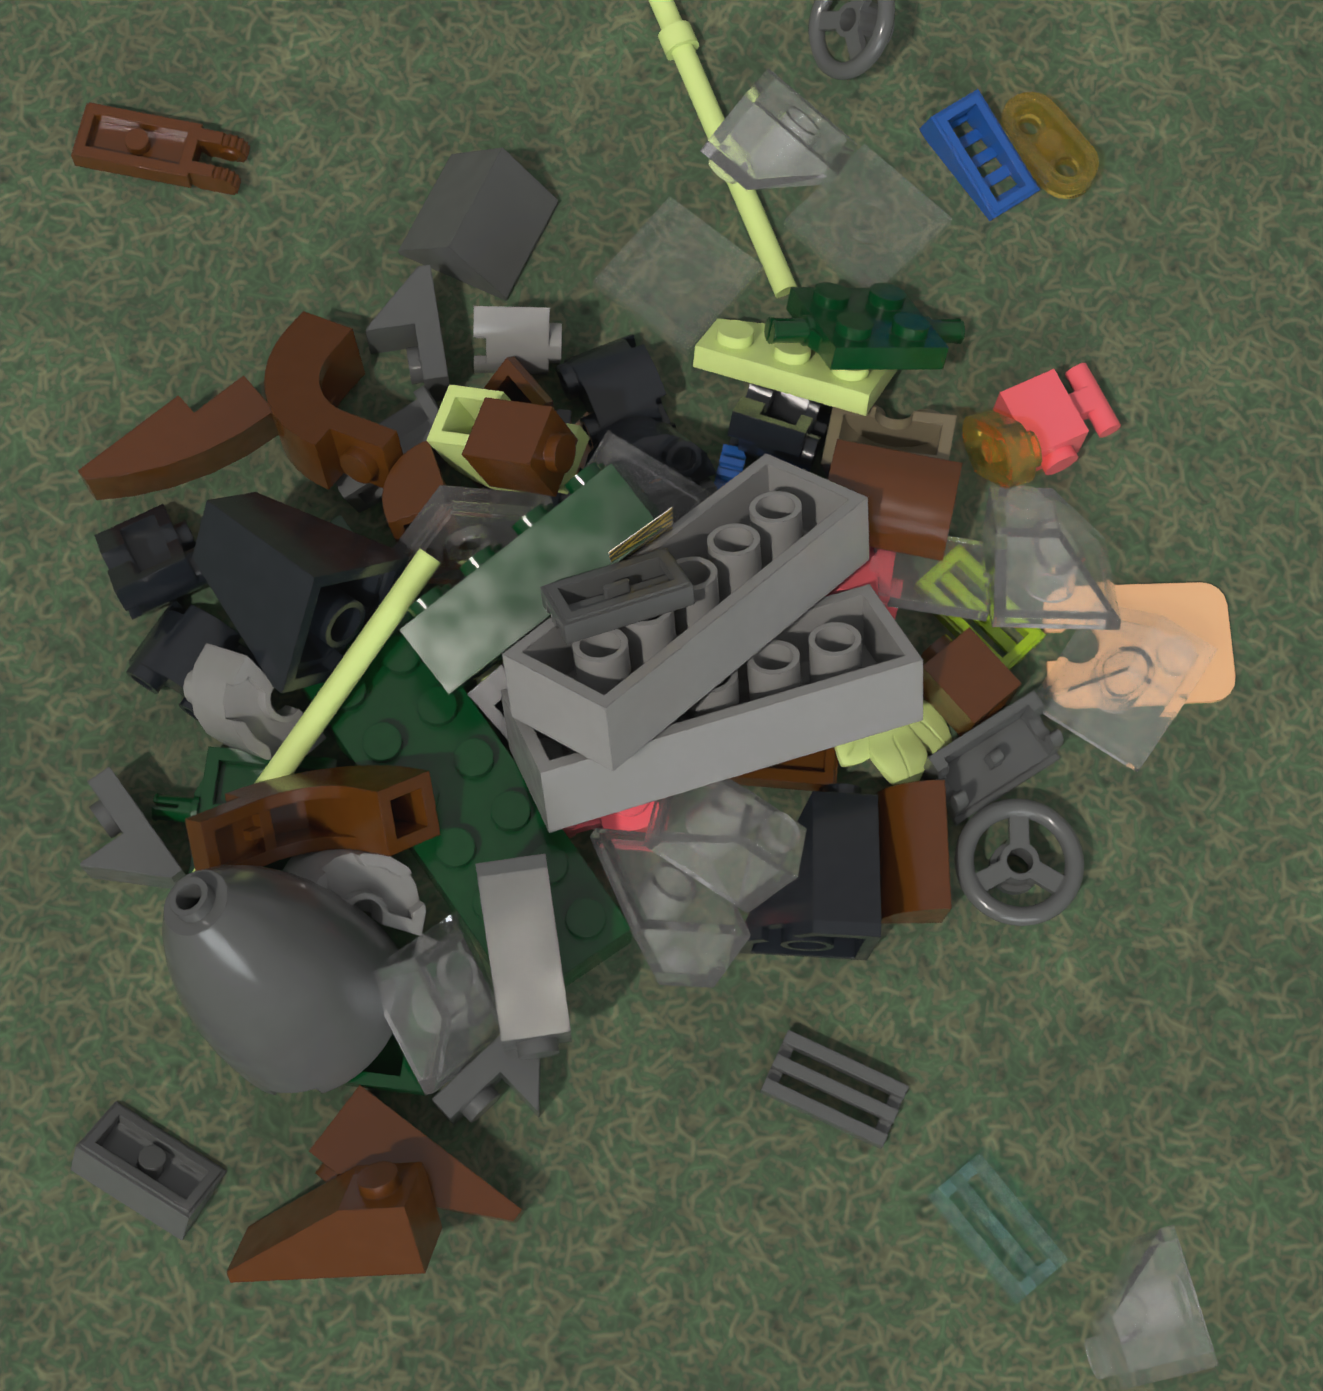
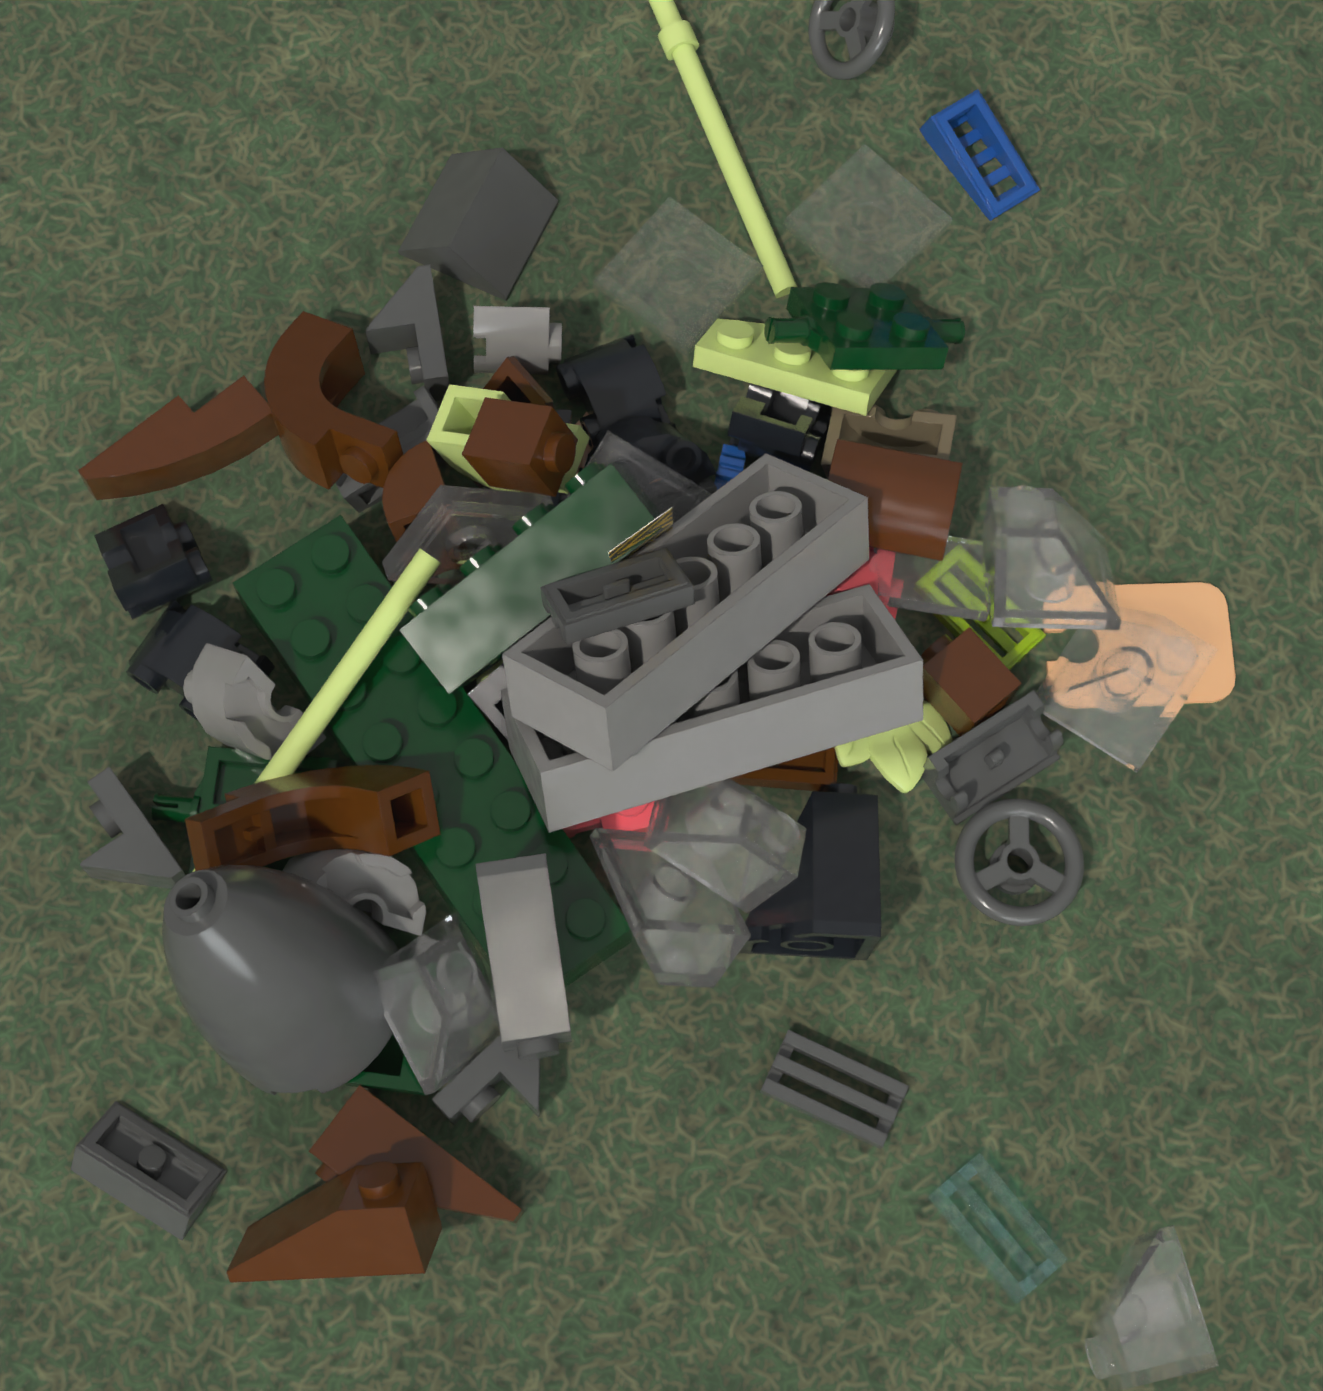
(156, 148): reddish brown hinge -> none
(292, 583): black slope -> none
(777, 140): clear slope -> none
(914, 853): reddish brown brick -> none
(1001, 448): clear yellow plate -> none
(1053, 145): clear yellow plate -> none
(1057, 416): coral brick -> none

